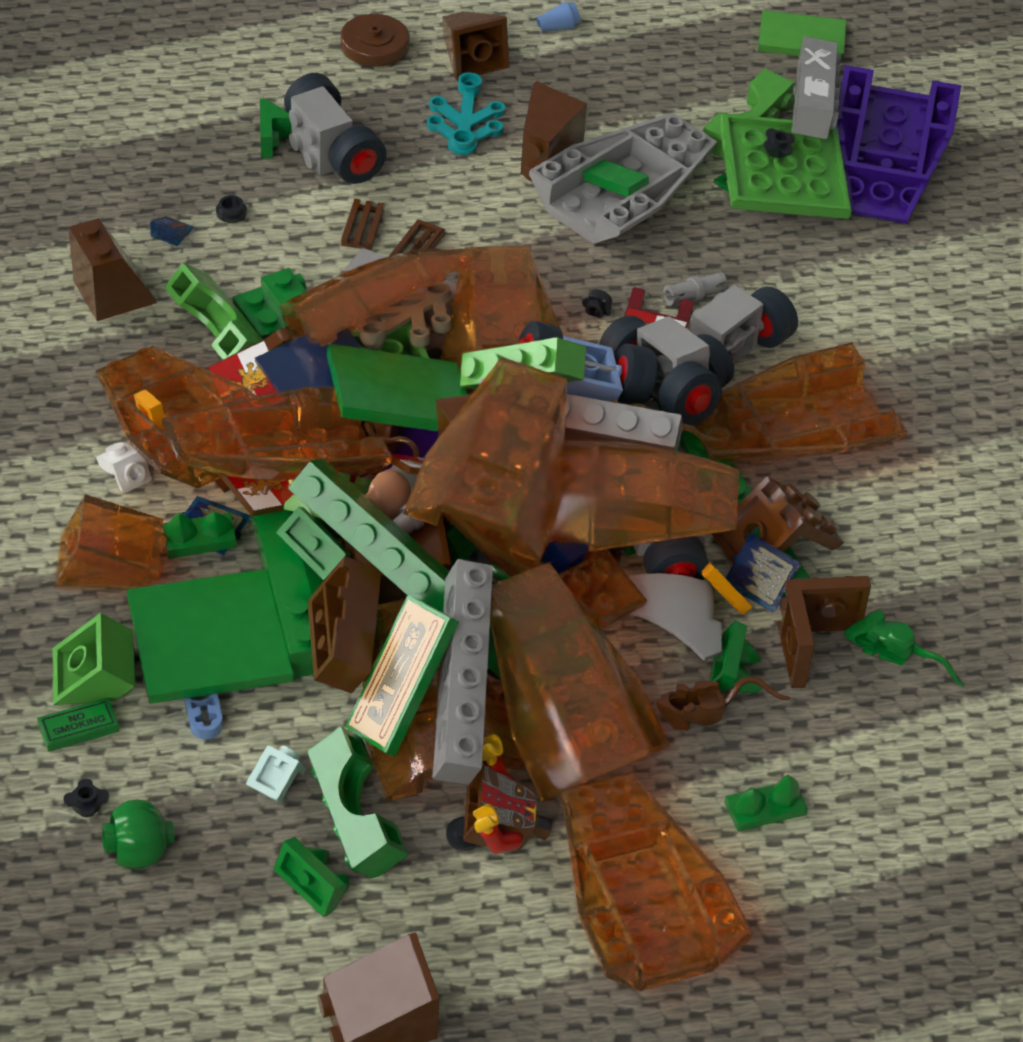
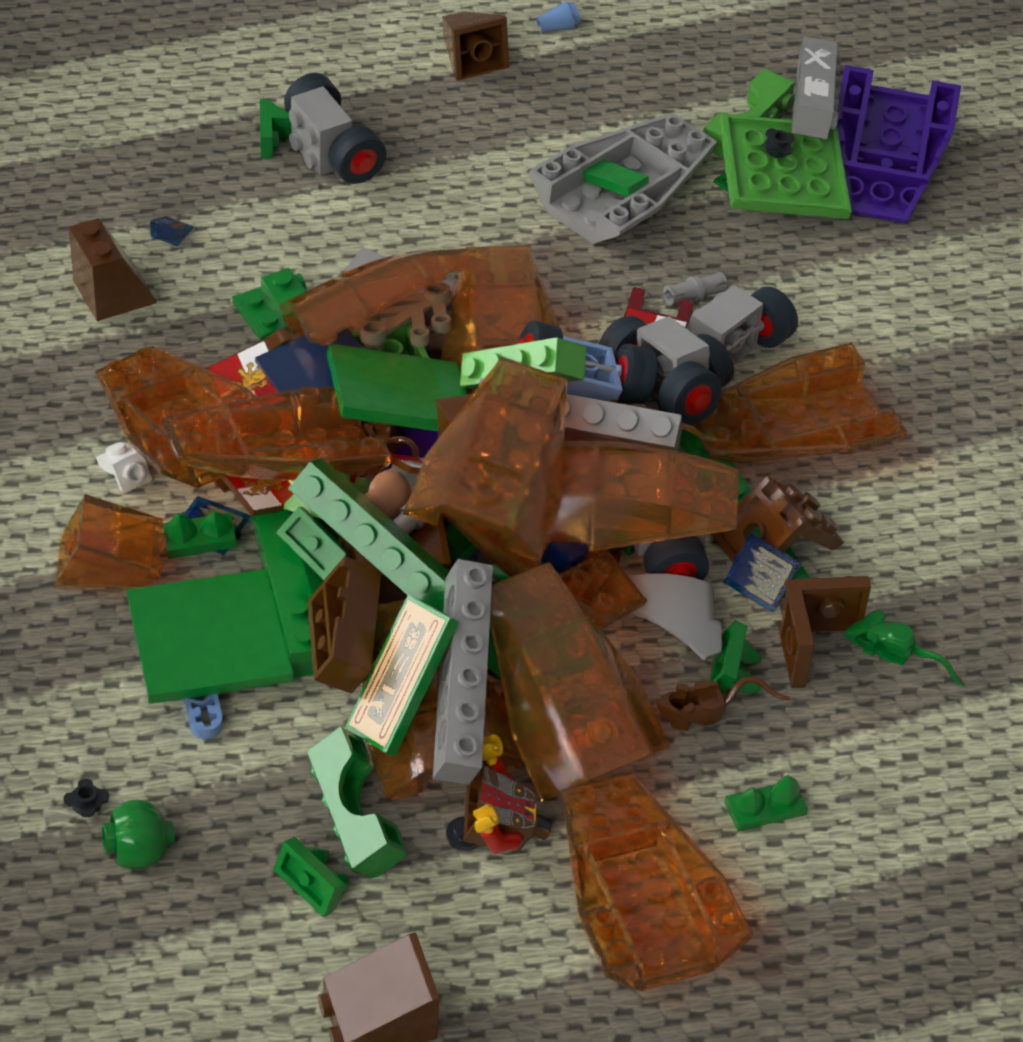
(78, 724): green tile -> none
(94, 663): bright green slope -> none
(150, 407): light orange tile -> none
(205, 300): bright green arch -> none
(231, 209): black plate -> none
(275, 772): light aqua bracket -> none
(367, 208): reddish brown tile -> none
(374, 40): reddish brown wheel -> none
(414, 230): reddish brown tile -> none
(463, 140): teal plant -> none
(551, 125): reddish brown slope -> none
(597, 303): black plate -> none
(722, 585): light orange tile -> none
(785, 31): bright green tile -> none

